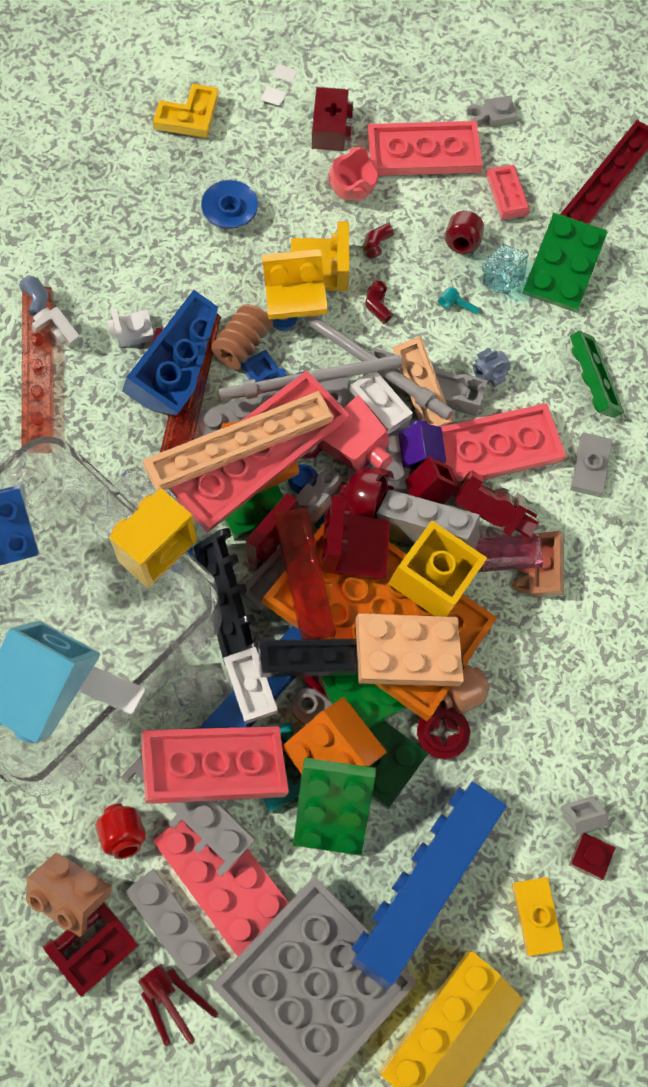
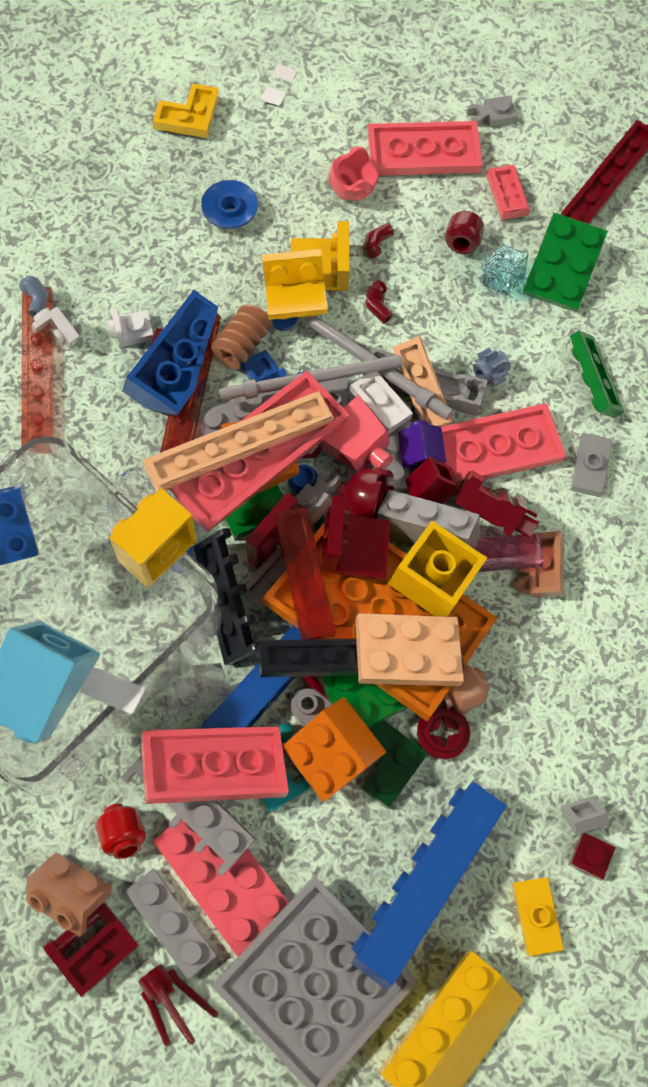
(250, 689): white plate -> none
(330, 119): dark red brick -> none
(333, 806): green plate -> none
(451, 296): teal hand -> none

